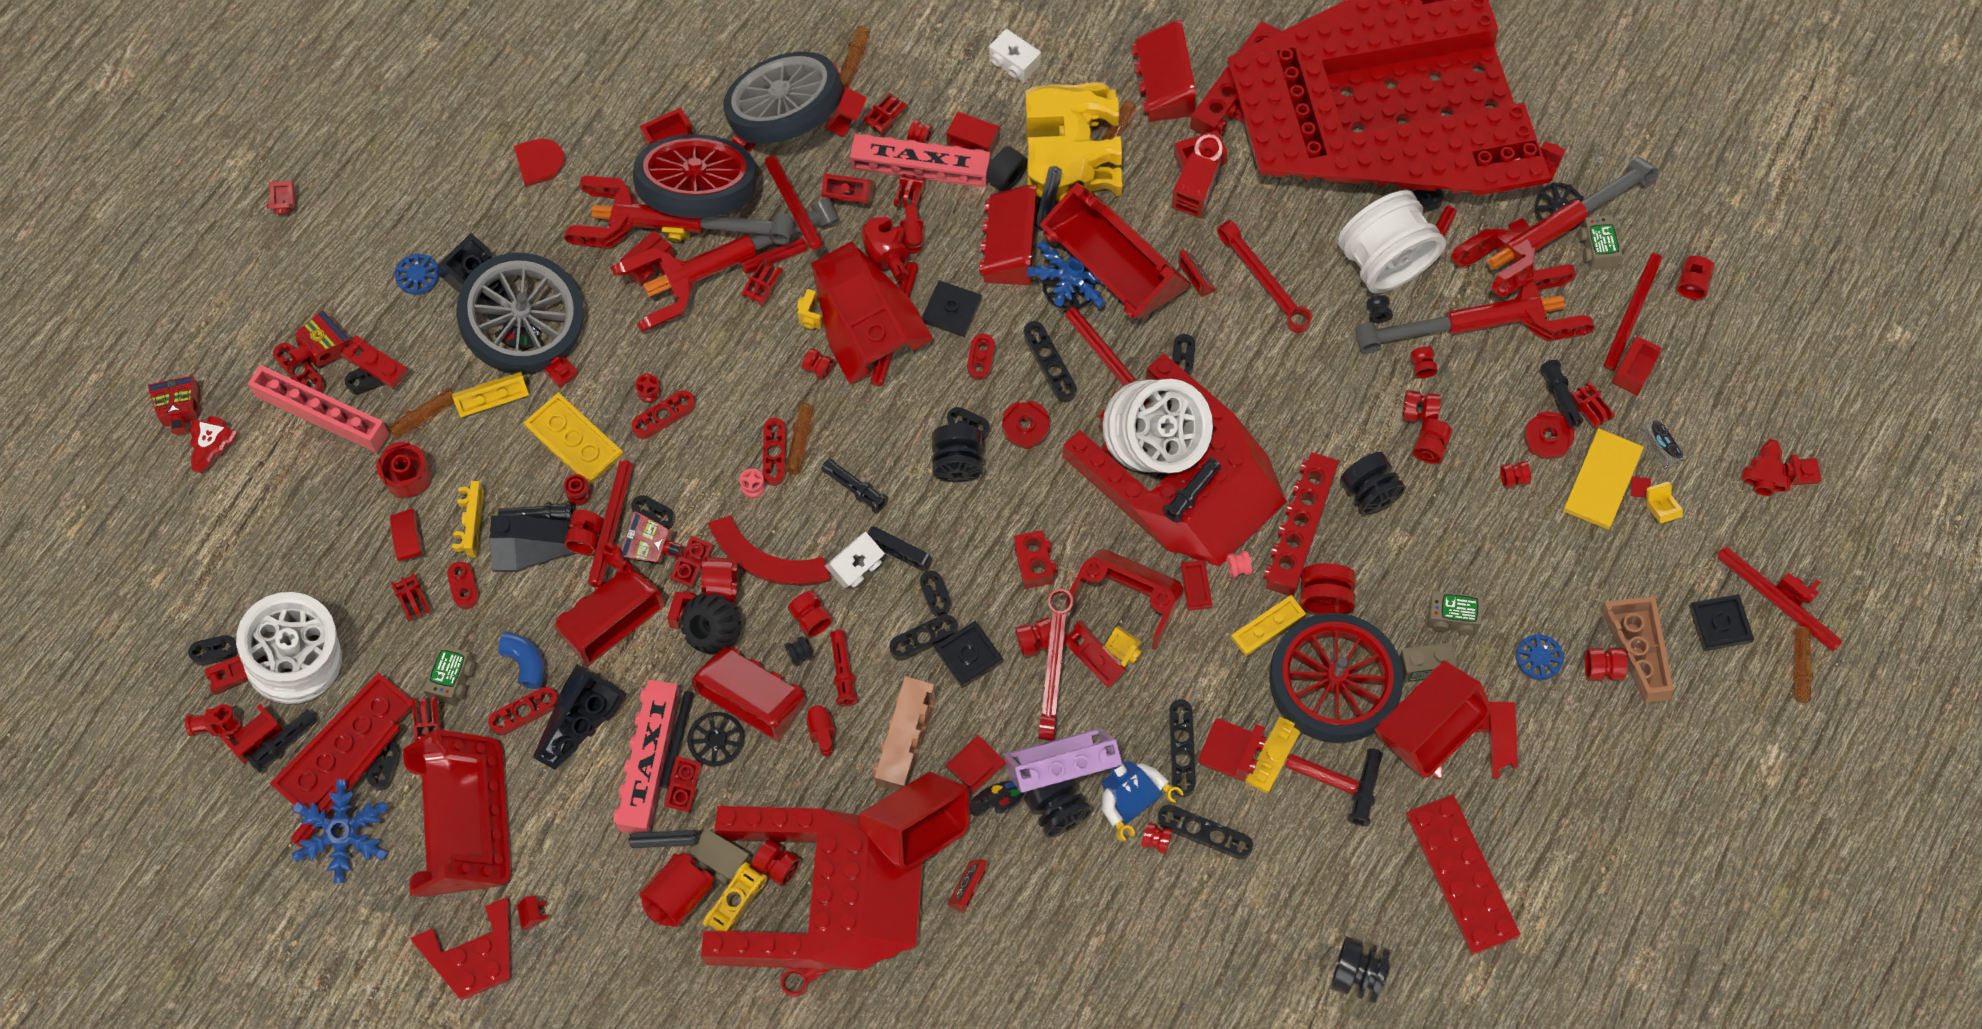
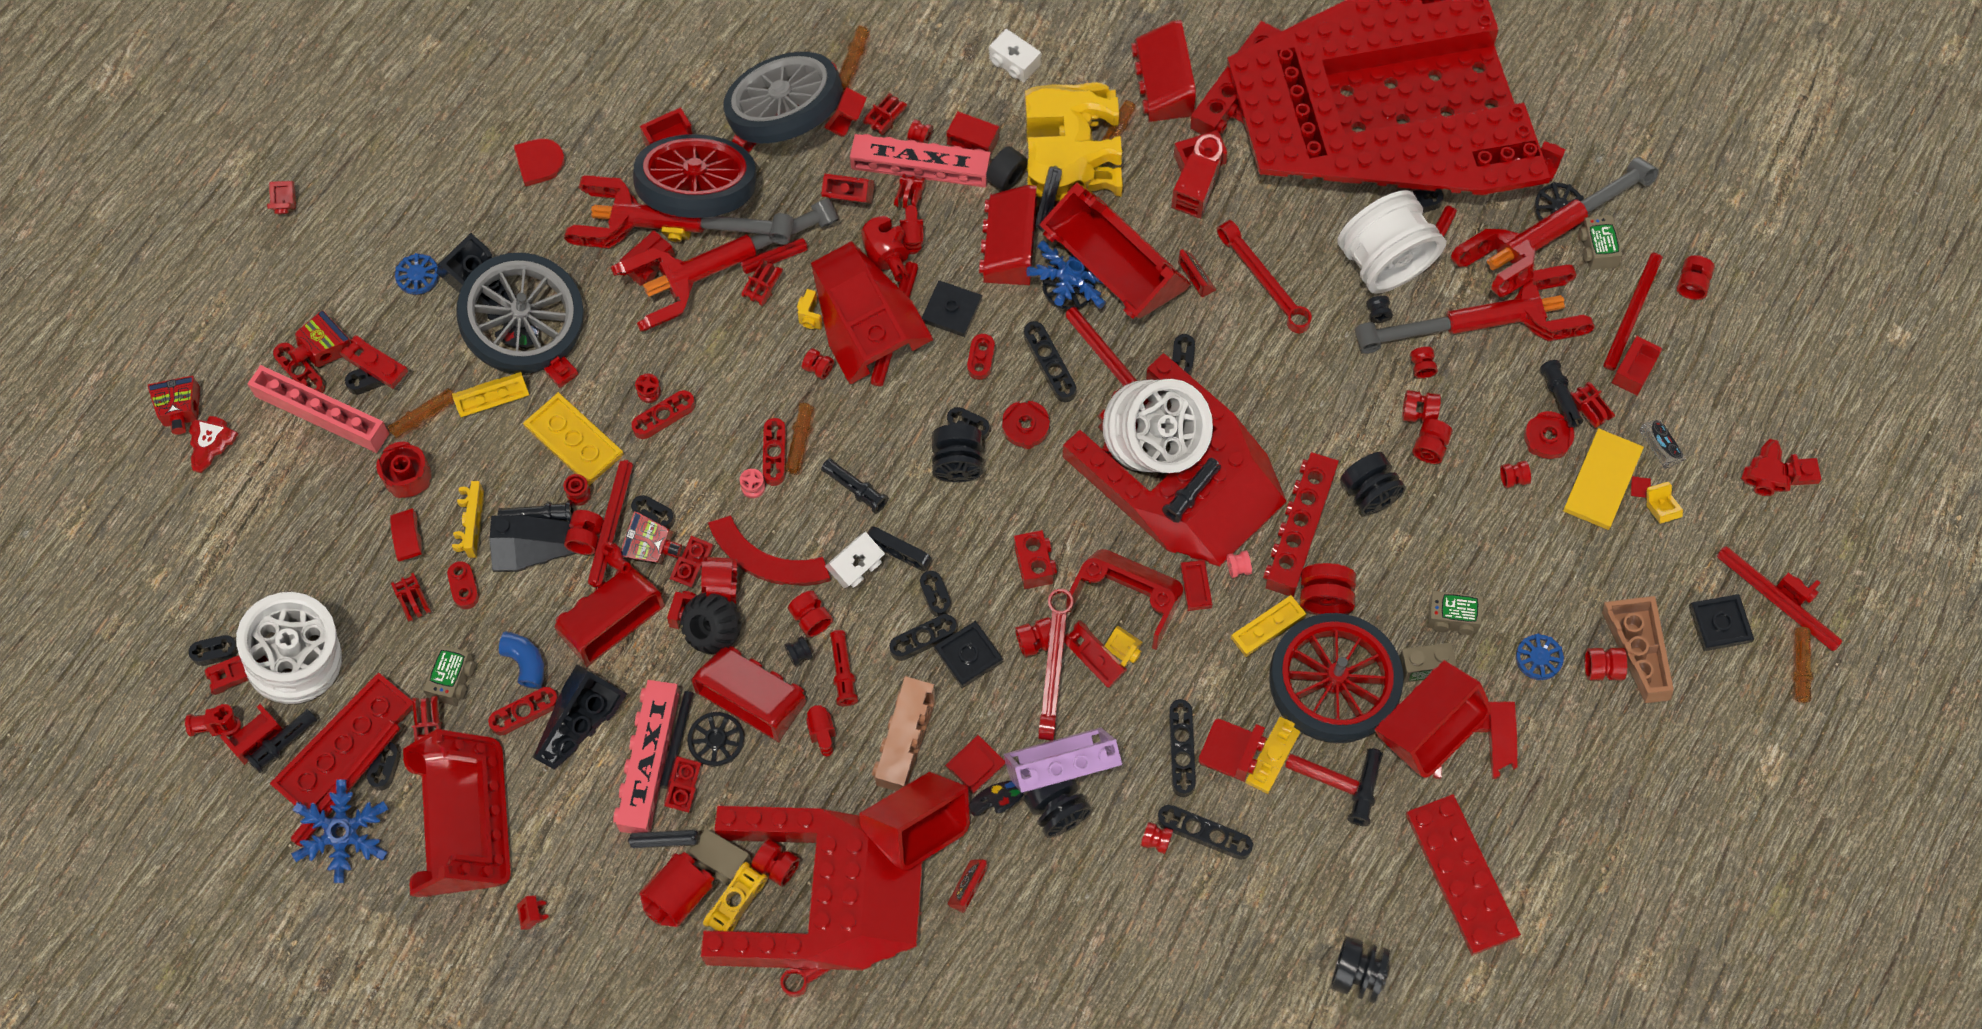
(474, 964): red wing -> none
(793, 202): red axle -> none
(1130, 791): torso -> none
(1519, 225): red sticker -> none

